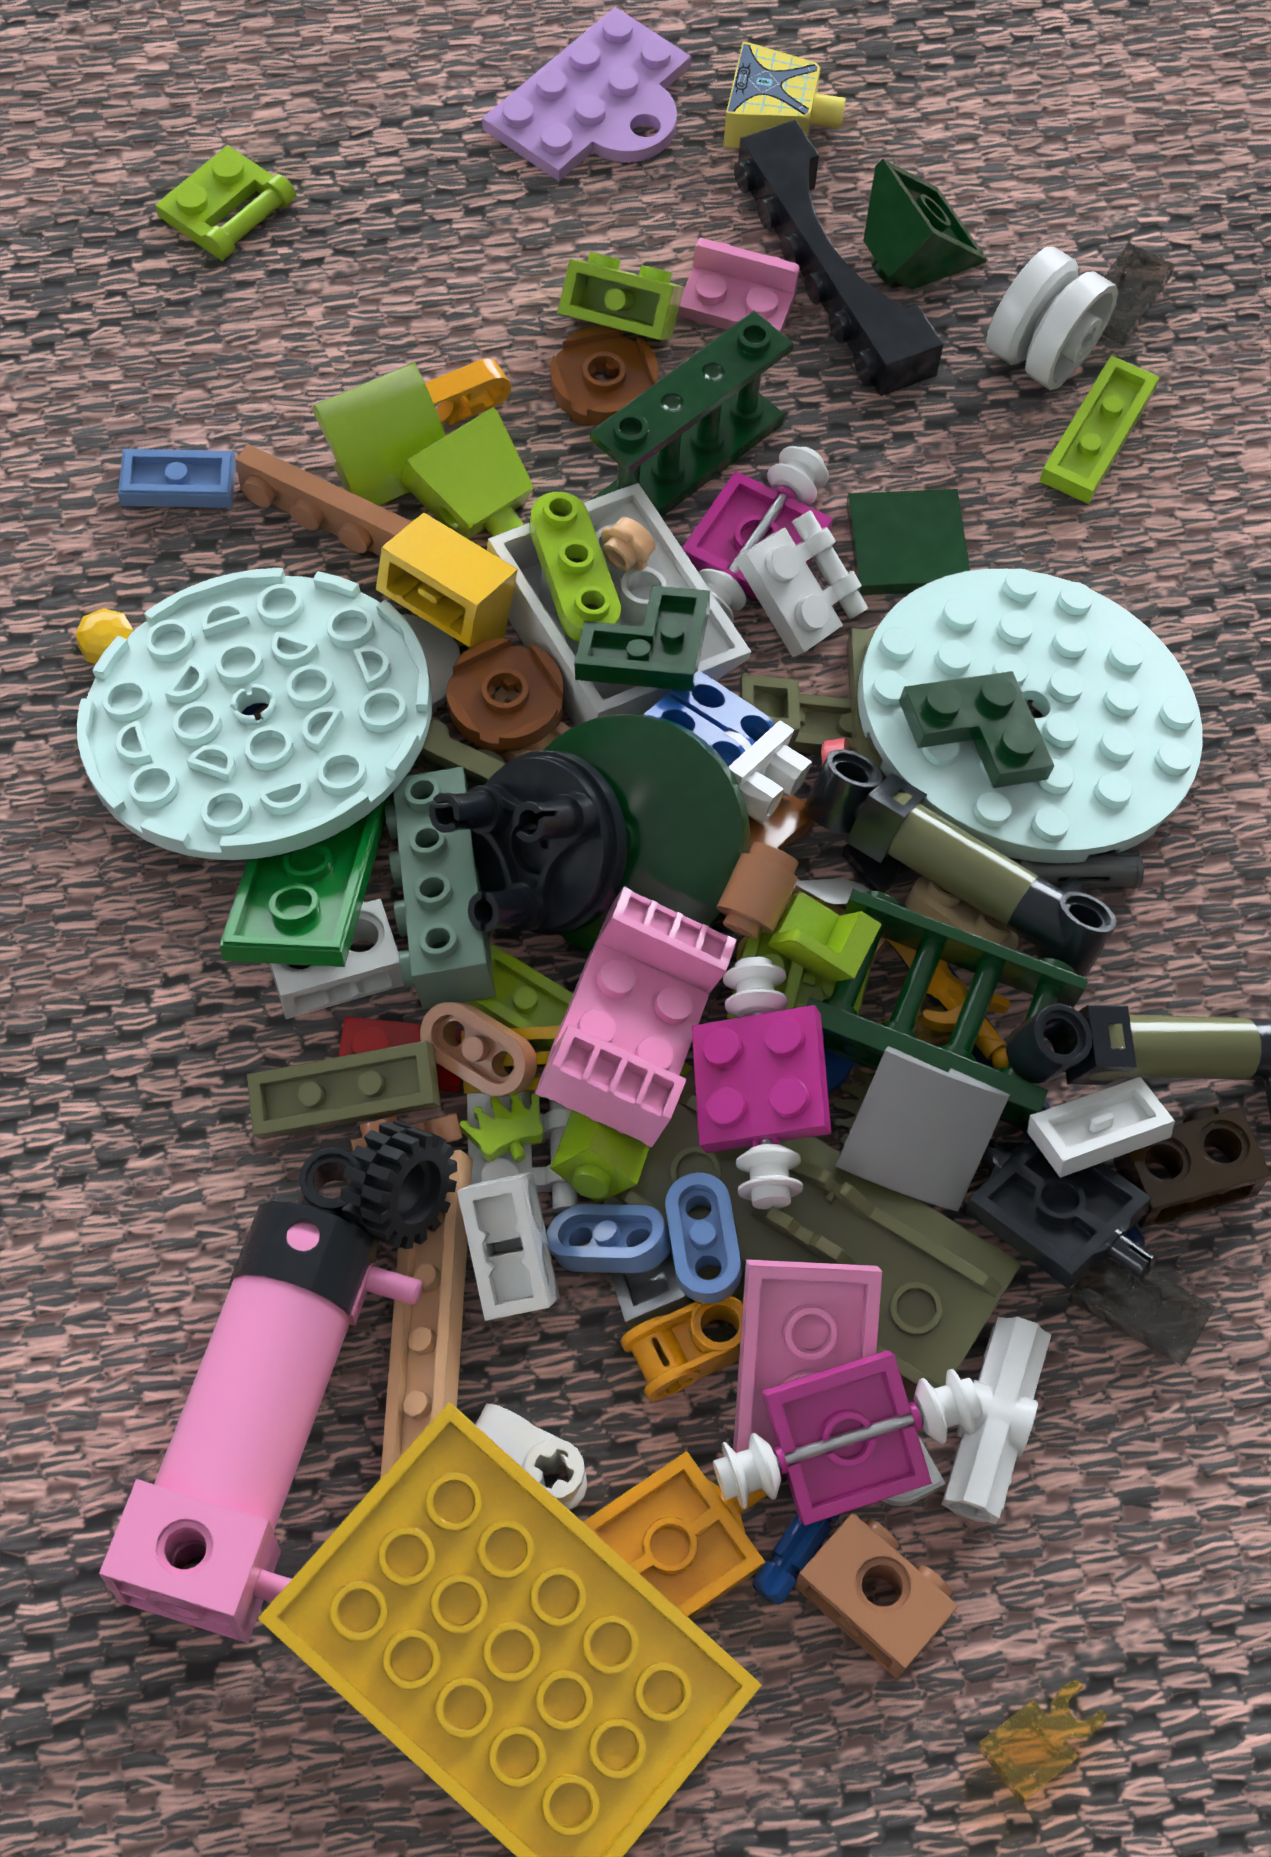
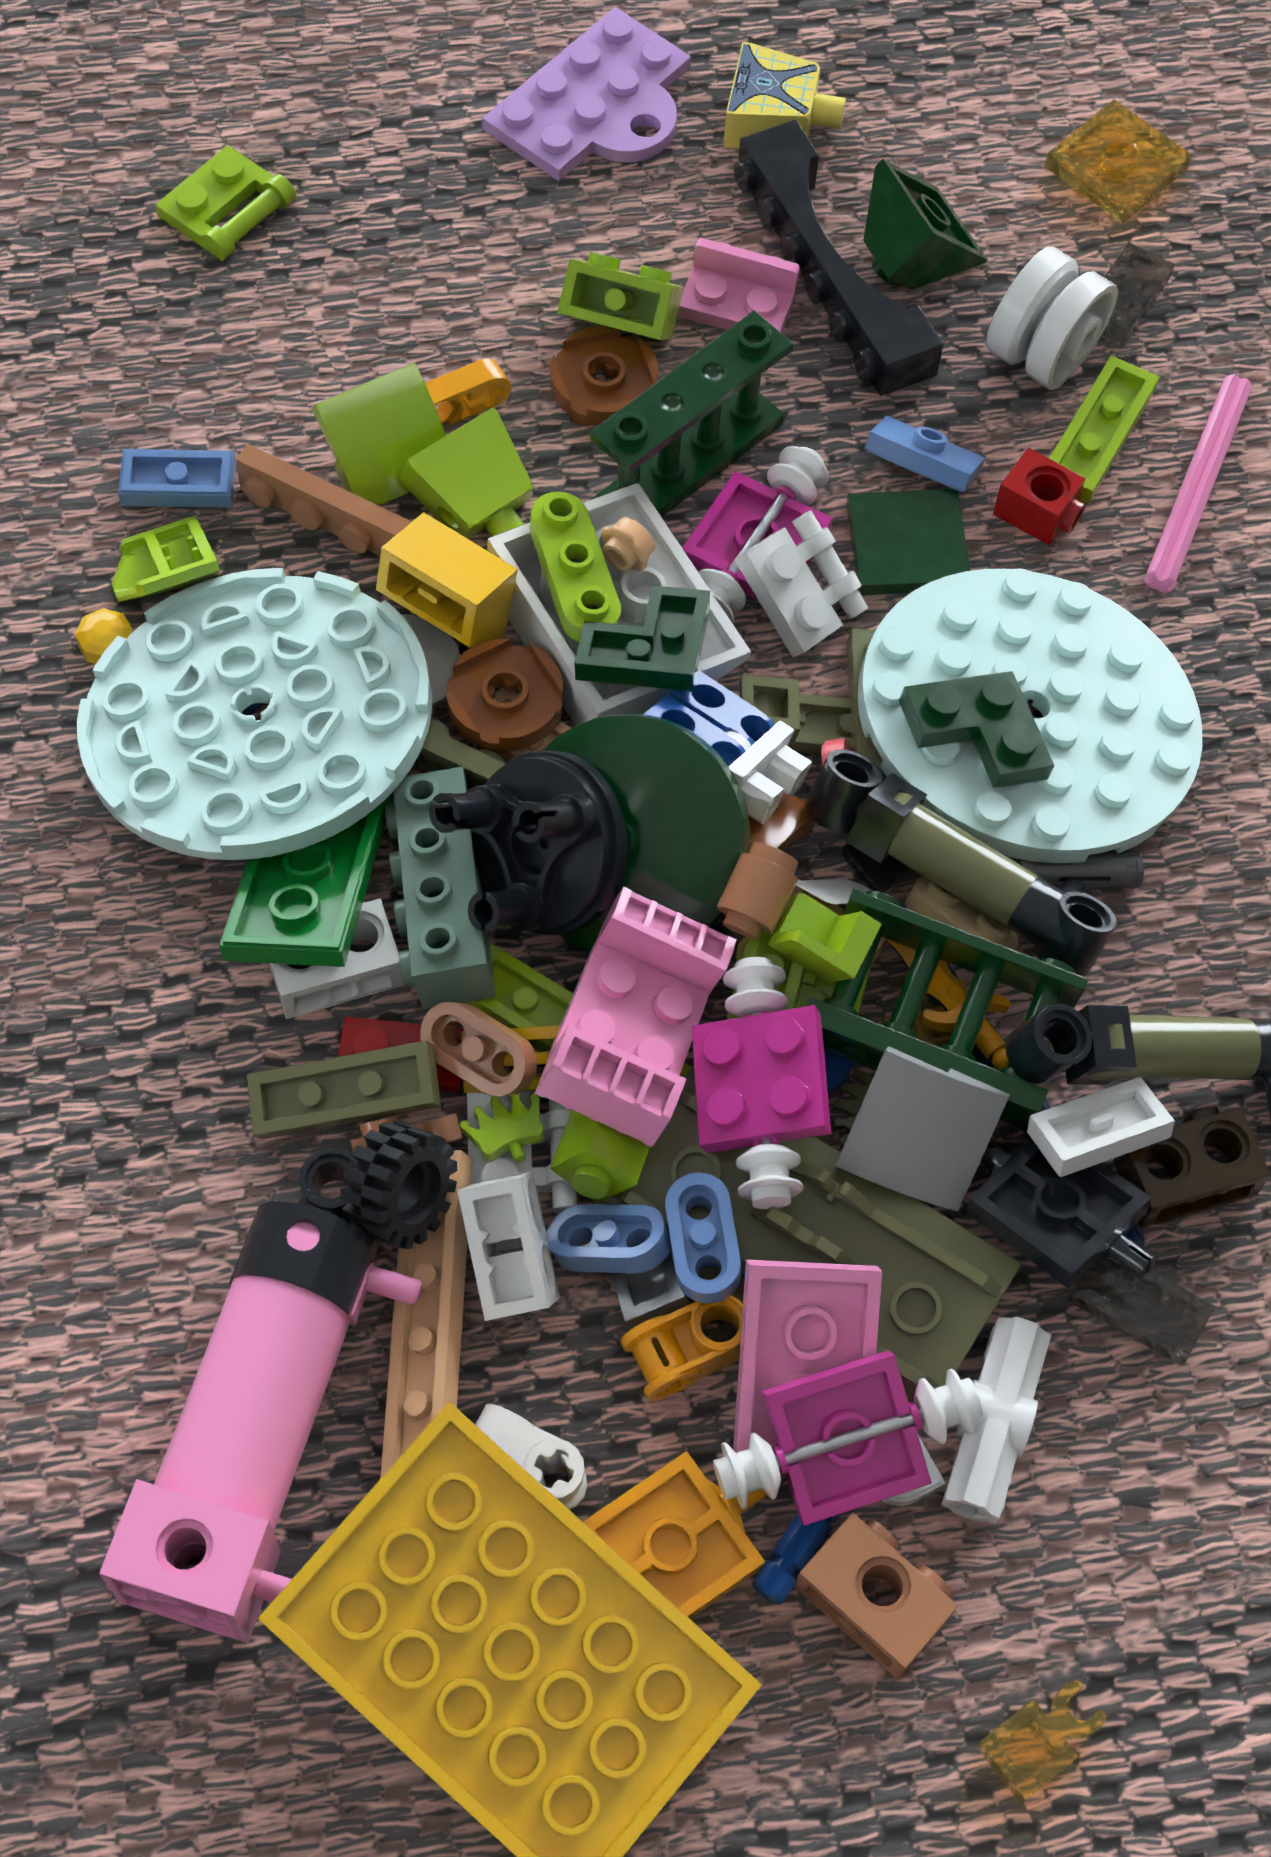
(164, 560): none -> lime slope
(924, 453): none -> medium blue plate
(1040, 497): none -> red brick
(1118, 161): none -> clear yellow plate
(1198, 484): none -> bright pink axle

